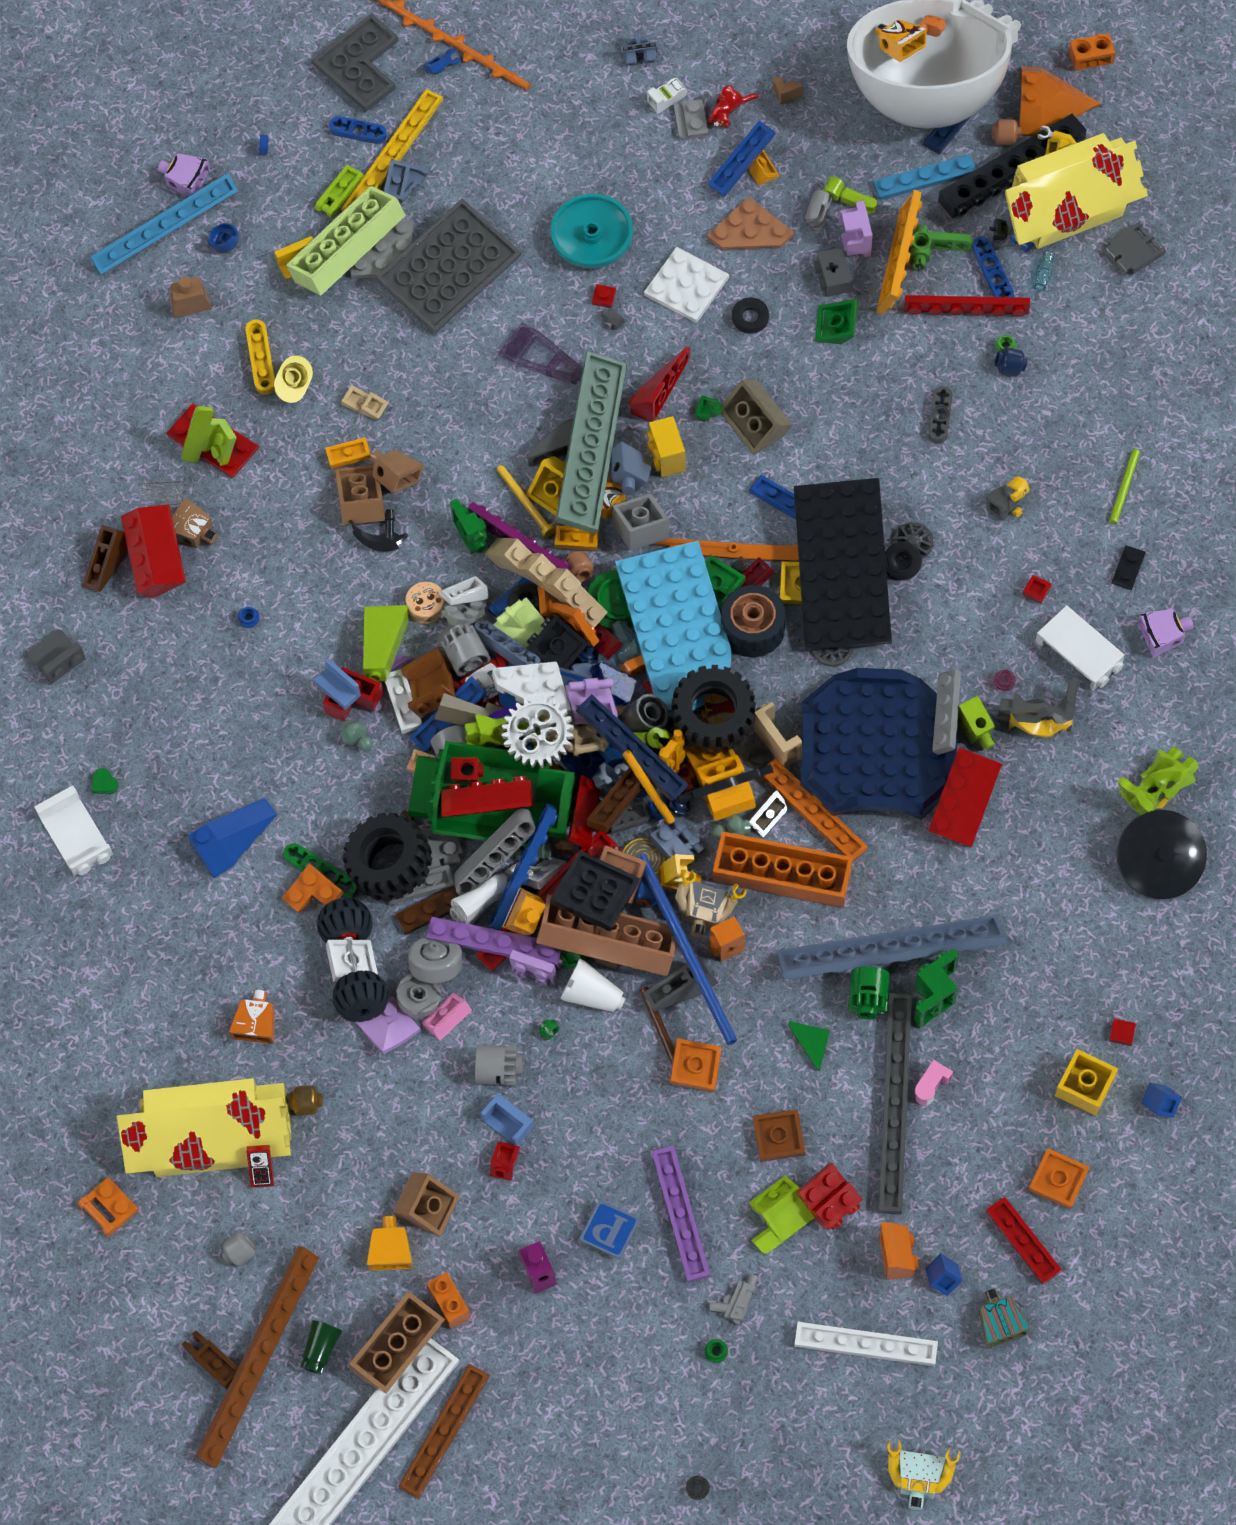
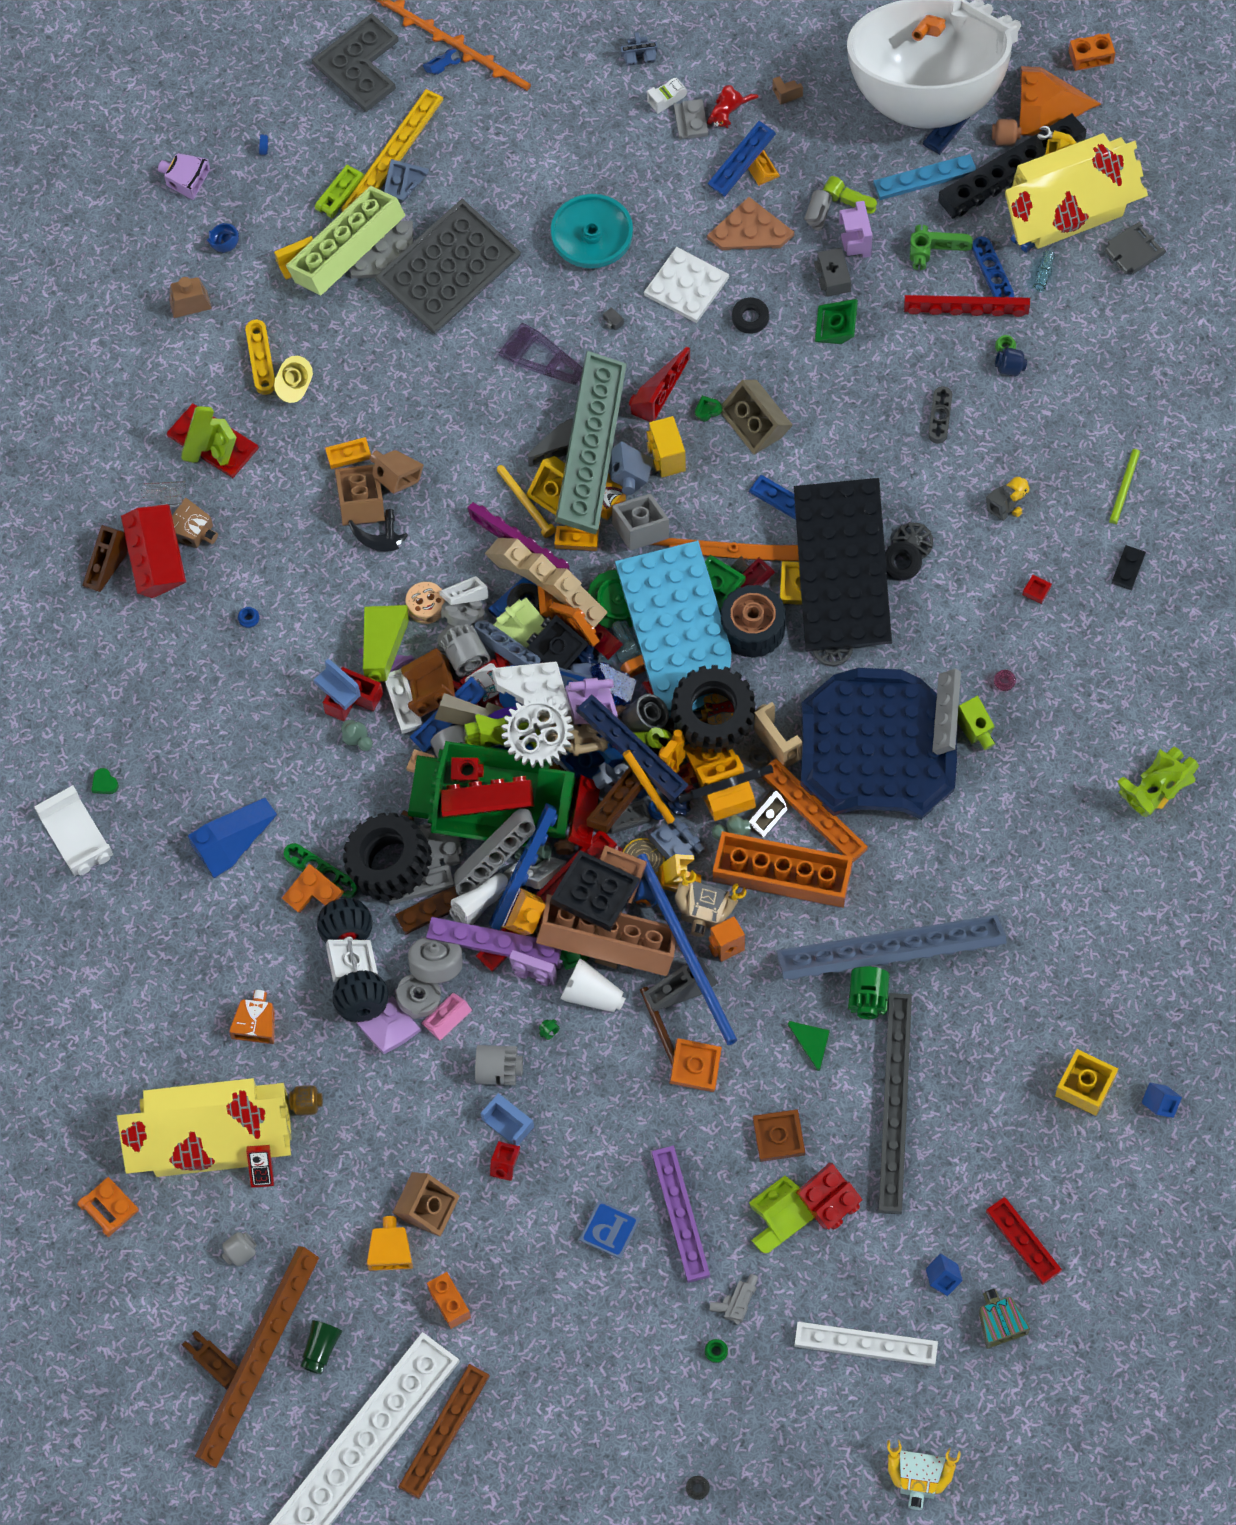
(56, 656): dark grey bracket -> none
(163, 223): dark azure plate -> none
(353, 123): blue beam -> none
(364, 403): tan slope -> none
(396, 1343): medium nougat slope -> none
(469, 527): green plate -> none
(537, 1265): magenta torso -> none
(580, 565): nougat head -> none
(604, 296): red plate -> none
(897, 1251): orange slope -> none
(899, 252): light orange plate -> none
(901, 39): light orange torso -> none
(930, 1082): bright pink leg -> none
(936, 987): green bracket -> none
(965, 797): red slope -> none
(1000, 229): black piece -> none
(1038, 716): dark grey hips -> none
(1059, 1178): orange plate -> none
(1082, 647): white panel -> none
(1122, 1032): red tile -> none
(1161, 854): black dish -> none
(1163, 630): lavender torso -> none

